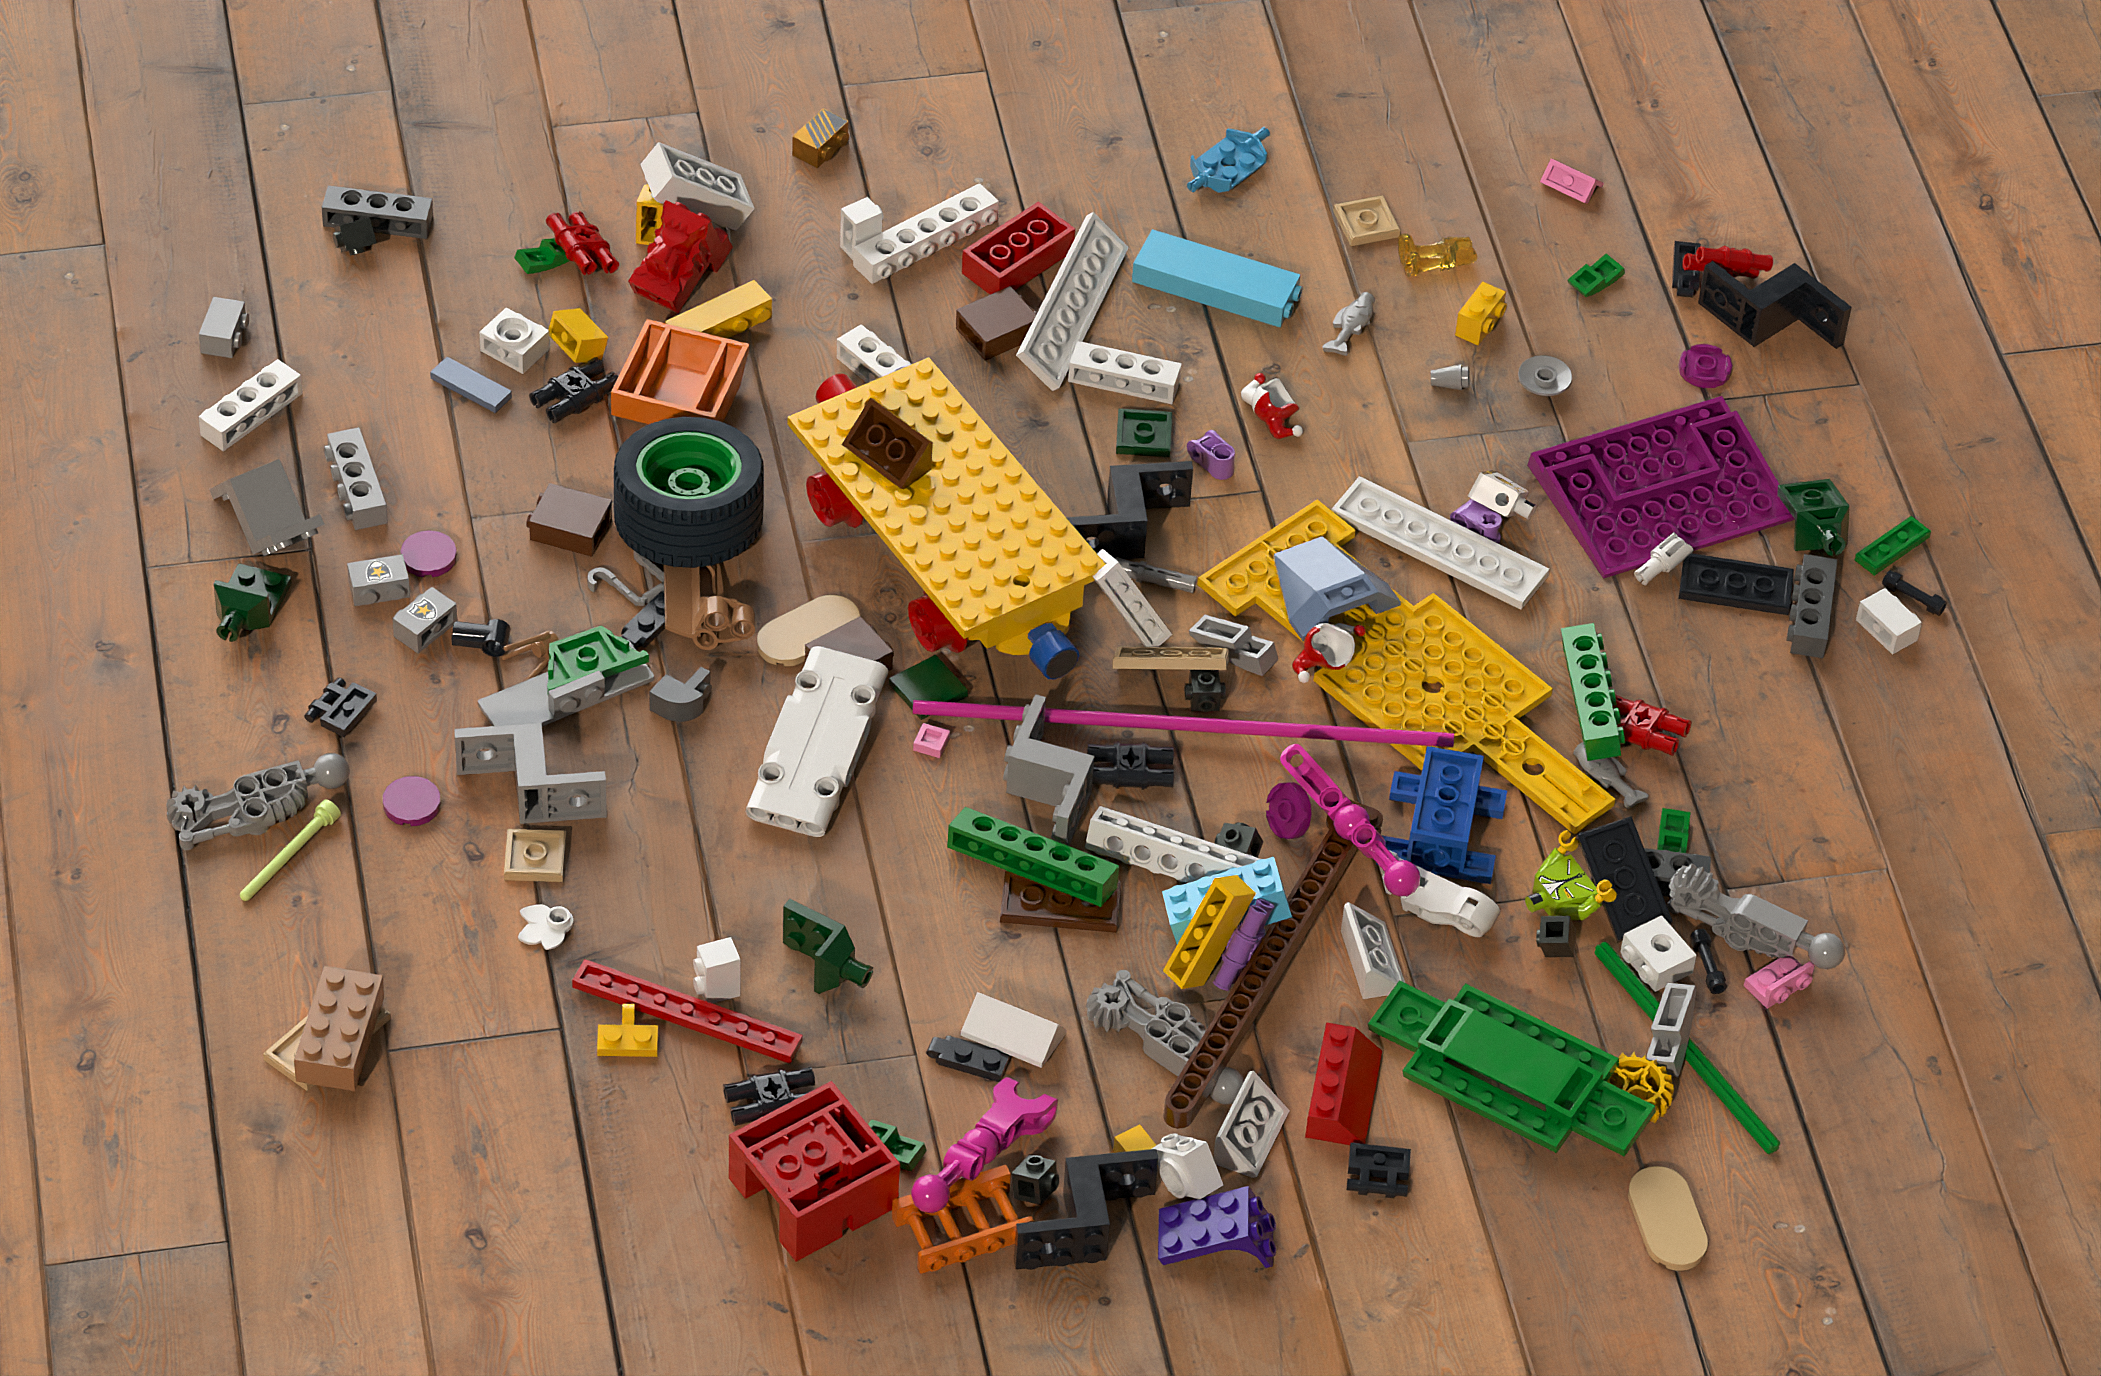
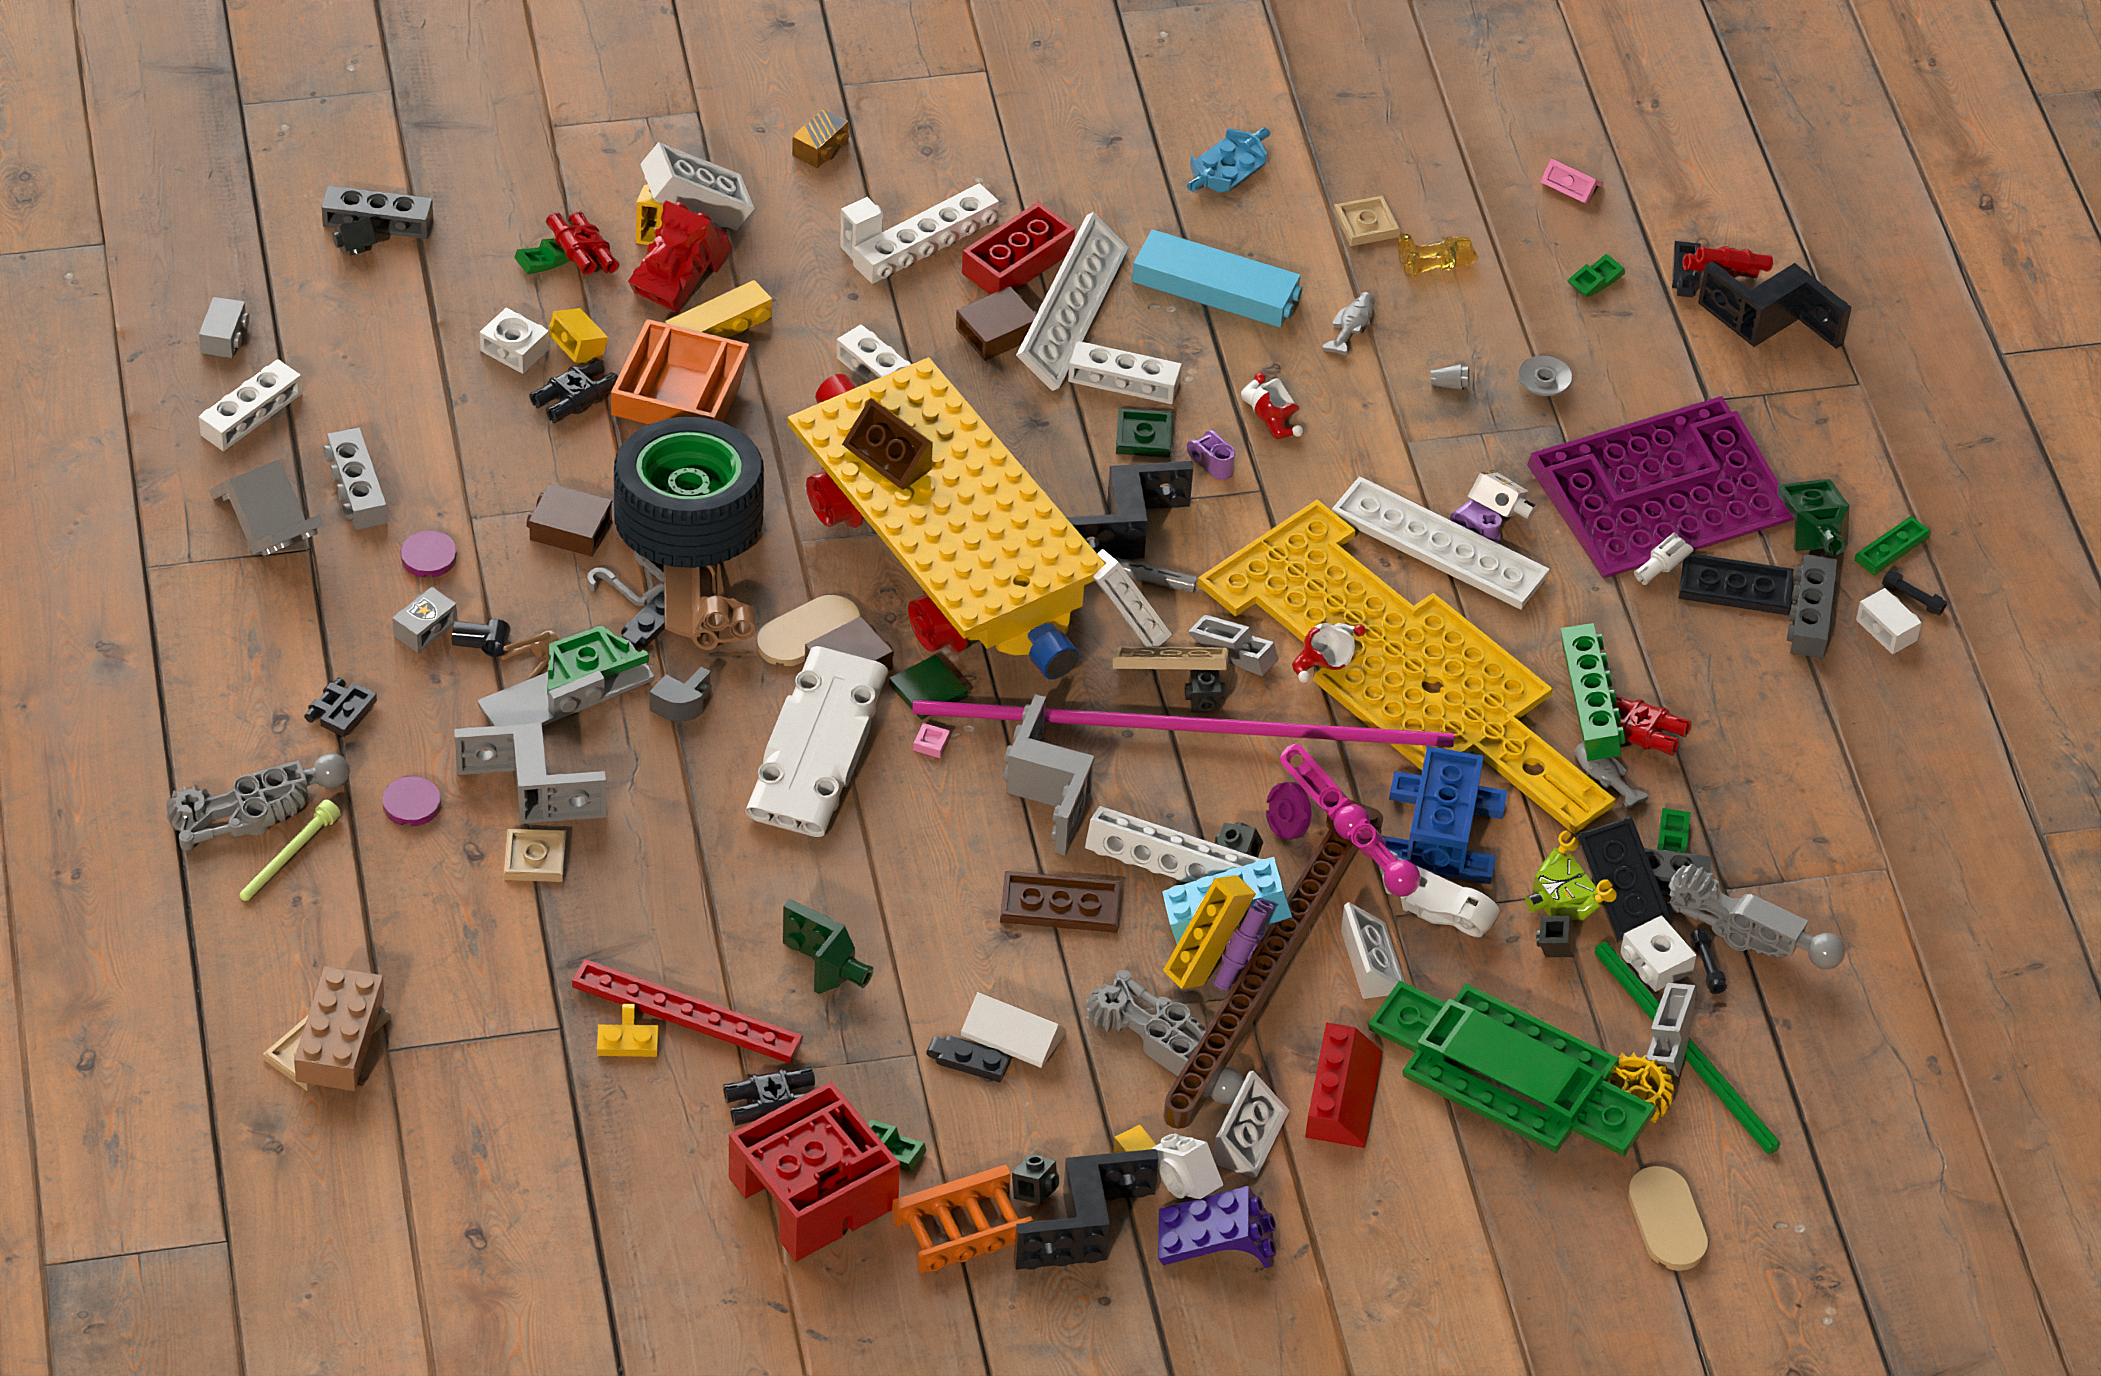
(249, 600): dark green plate -> none
(378, 580): light grey brick -> none
(471, 384): tile -> none
(545, 925): white plate -> none
(717, 971): white brick -> none
(994, 1132): dark pink piece -> none
(1033, 856): green brick -> none
(1138, 756): black pin -> none
(1326, 581): sand blue wedge -> none
(1378, 1162): black plate -> none
(1480, 313): yellow brick -> none
(1705, 366): magenta tile -> none
(1779, 980): bright pink bracket -> none

